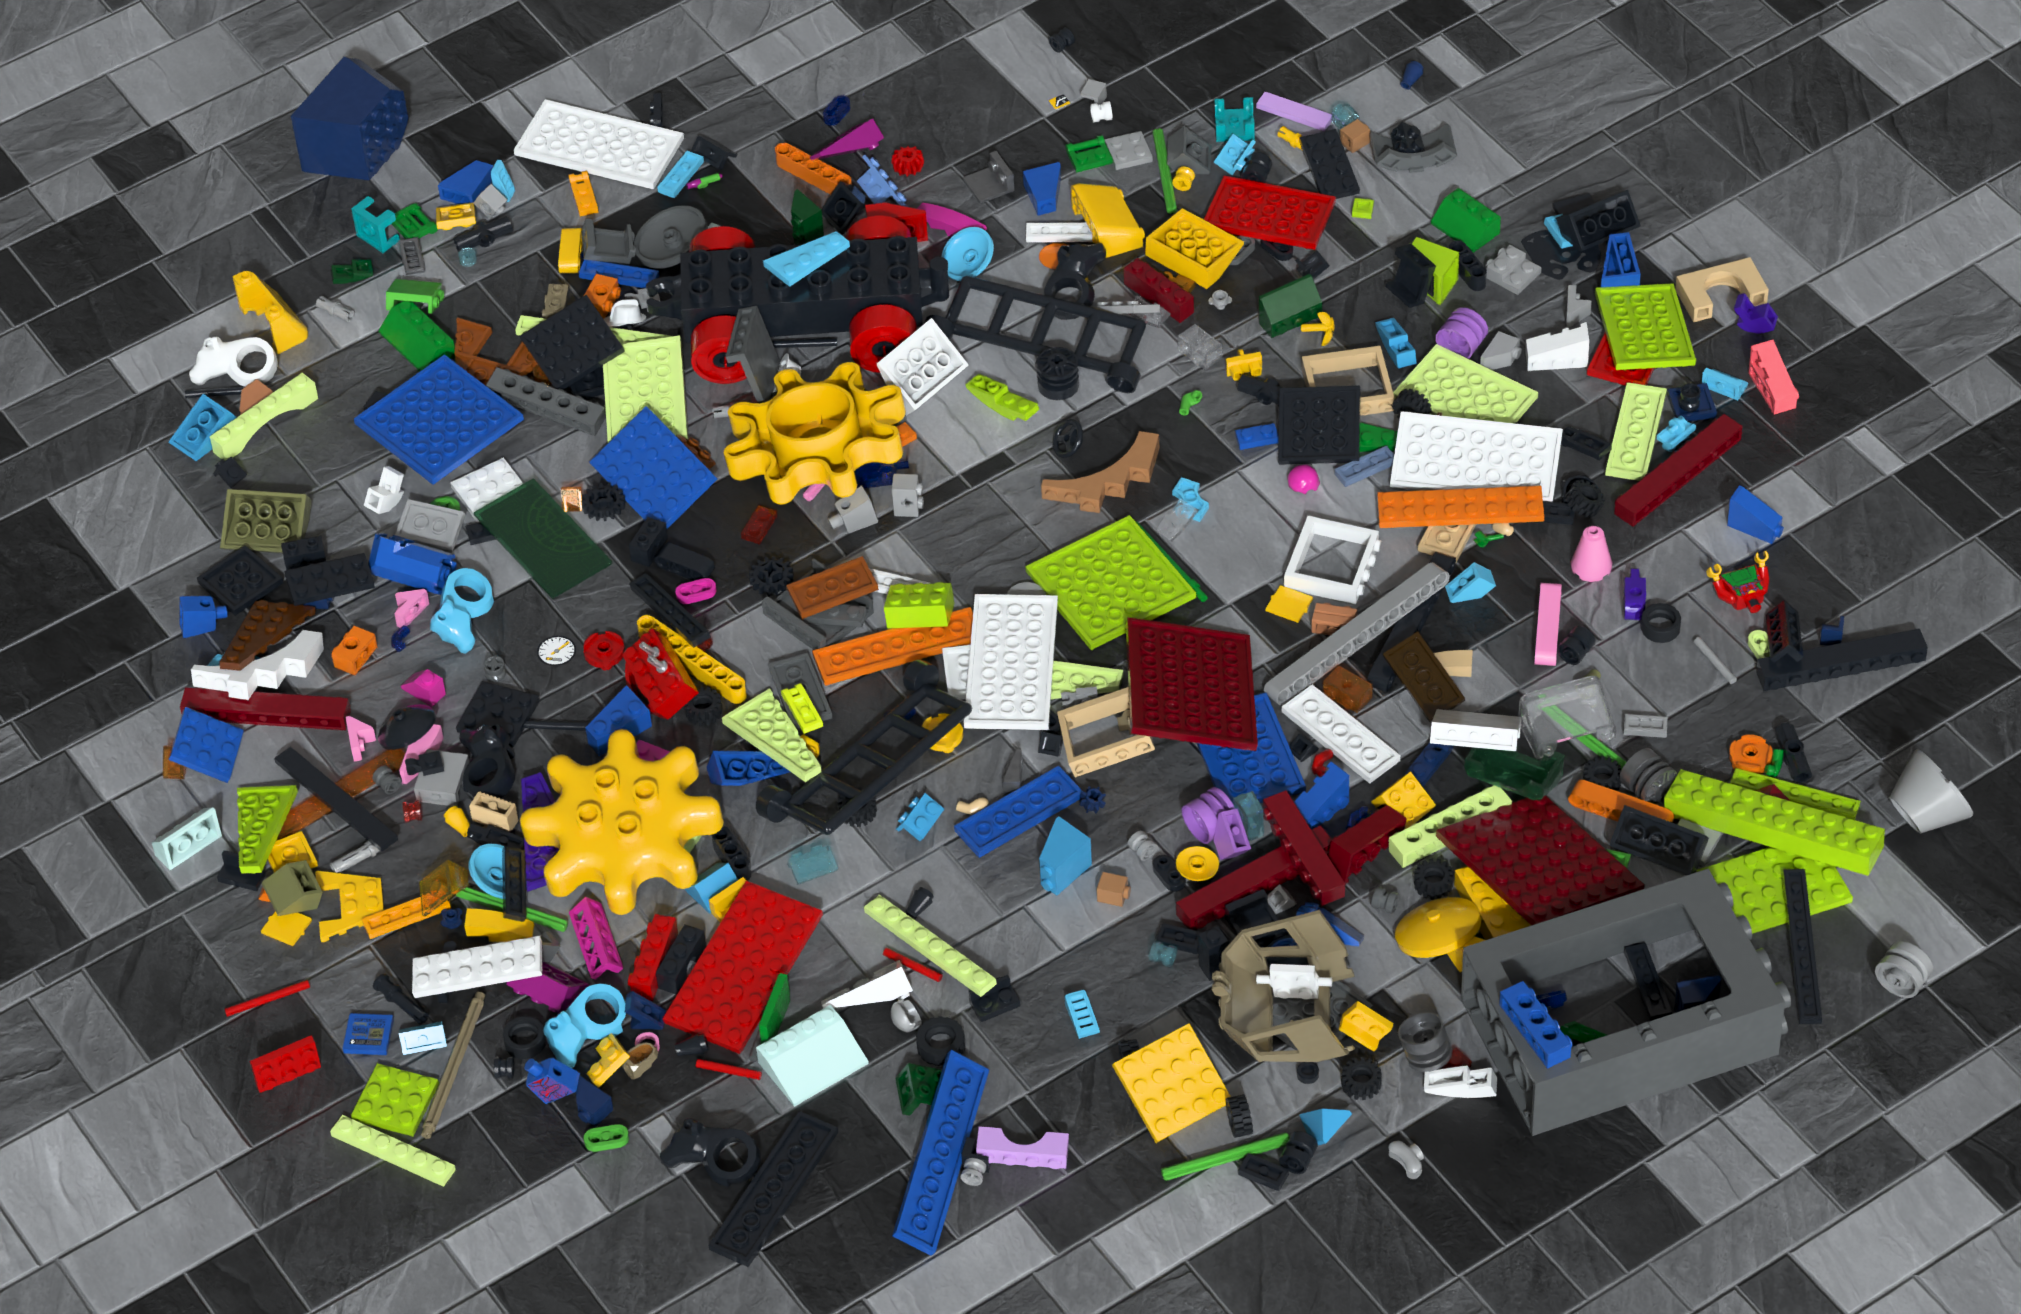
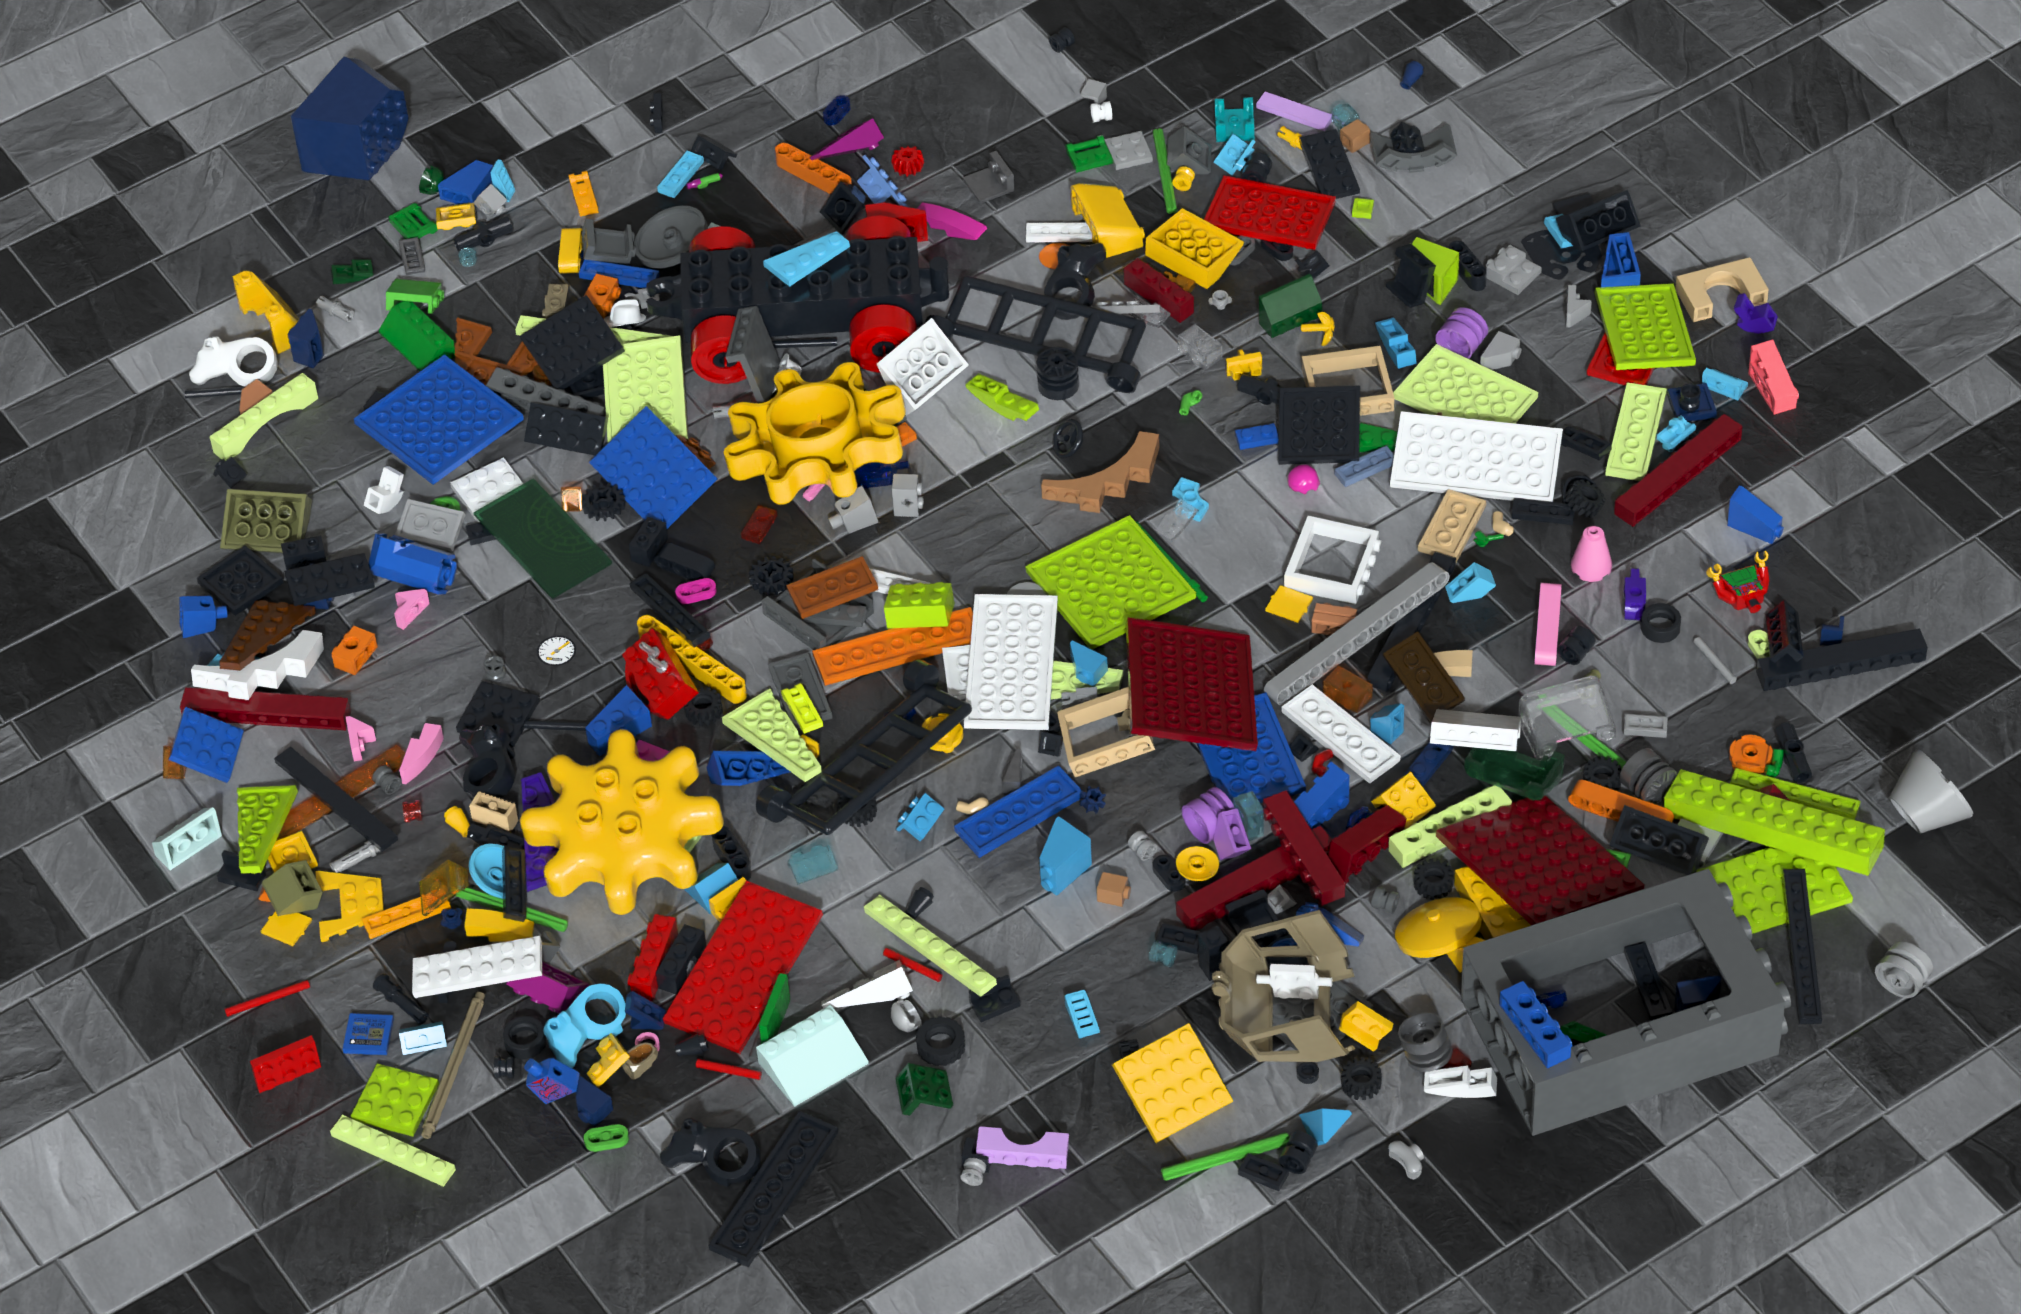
(198, 426): dark azure slope -> none
(306, 341): none -> dark blue slope
(372, 228): teal panel -> none
(398, 636): clear blue arm -> none
(406, 726): black dish -> none
(425, 687): dark pink slope -> none
(428, 764): black plate -> none
(430, 180): none -> dark green hair
(443, 786): light grey panel -> none
(454, 616): medium azure animal -> none
(565, 429): none -> black plate
(598, 933): dark pink fence -> none
(599, 144): white plate -> none
(606, 659): red plate -> none
(805, 219): dark green slope -> none
(940, 1153): blue plate -> none
(968, 252): medium azure dish -> none
(1043, 187): blue slope -> none
(1059, 101): sticker -> none
(1087, 664): none -> dark azure slope
(1239, 1116): black tyre -> none
(1388, 722): none -> dark azure slope
(1411, 402): black tyre -> none
(1460, 506): orange plate -> none
(1466, 220): green slope -> none
(1559, 350): white wedge -> none

